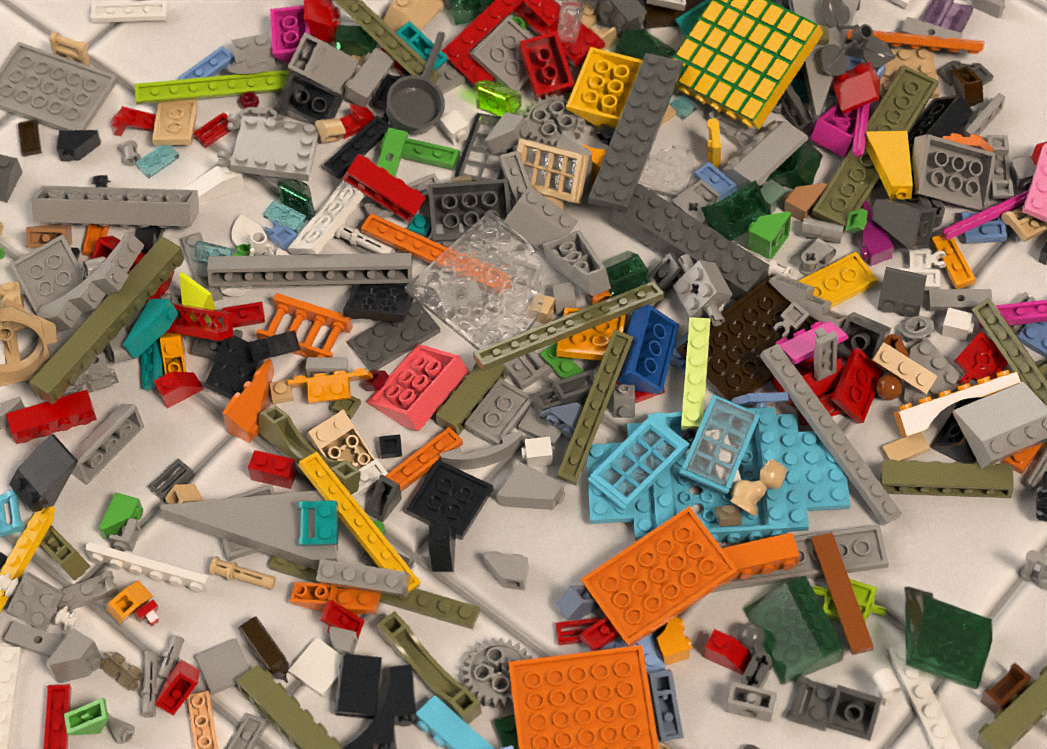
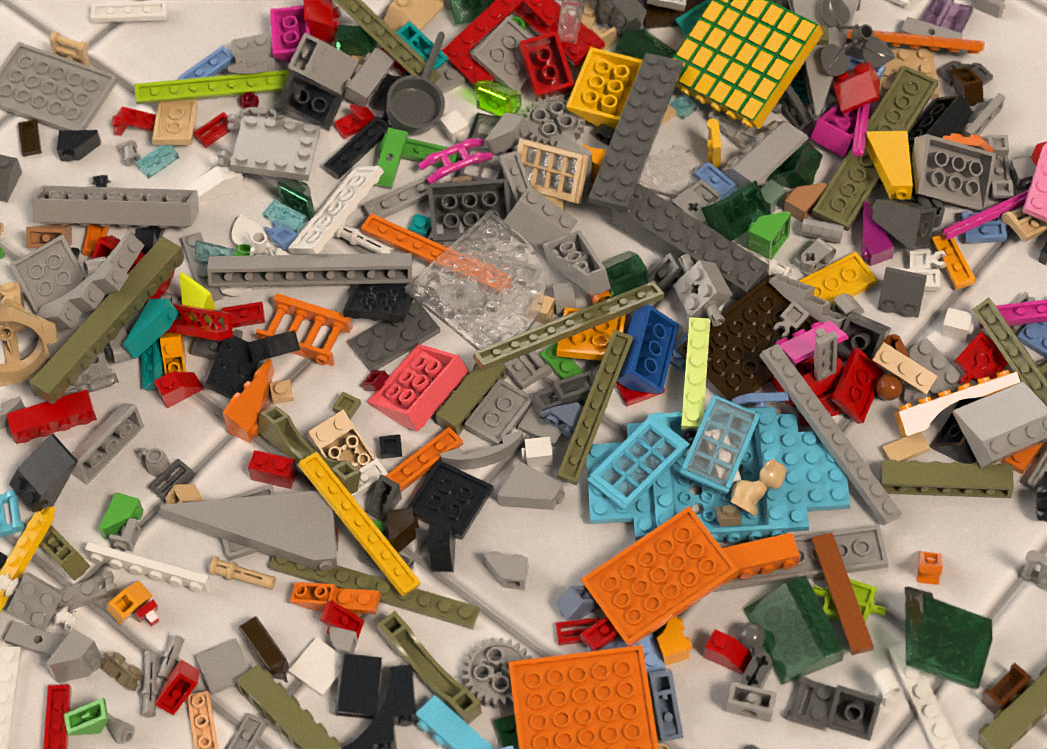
(155, 460): none -> light grey piece
(325, 523): teal plate -> none
(326, 365): light grey slope -> none
(329, 387): light orange bracket -> none
(330, 130): tan brick -> none
(363, 578): light grey brick -> none
(384, 188): red brick -> none
(401, 527): none -> dark brown slope
(448, 166): none -> dark pink piece
(624, 401): light grey bracket -> none
(846, 304): none -> light grey brick
(856, 221): bright green plate -> none
(910, 325): light grey gear -> none
(929, 567): none -> orange slope
(957, 298): light grey tile -> none

